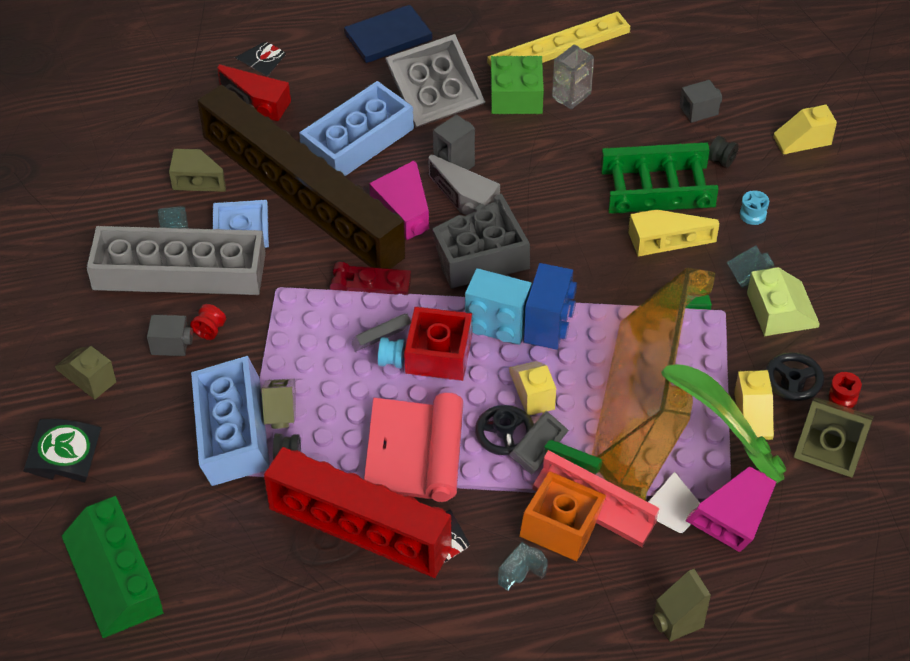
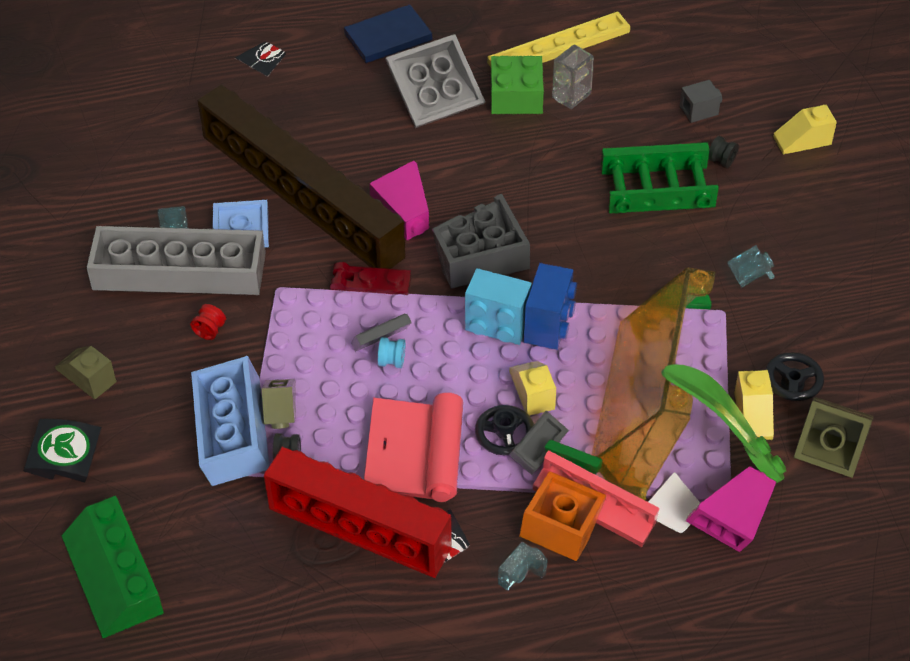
(169, 335): dark grey brick -> none
(195, 171): olive slope -> none
(266, 94): red slope -> none
(359, 128): light blue brick -> none
(438, 343): red brick -> none
(455, 142): dark grey brick -> none
(462, 186): light grey slope -> none
(667, 231): light yellow slope -> none
(682, 607): olive slope -> none
(754, 207): medium azure wheel -> none
(780, 302): yellowish green slope -> none
(839, 389): red wheel -> none

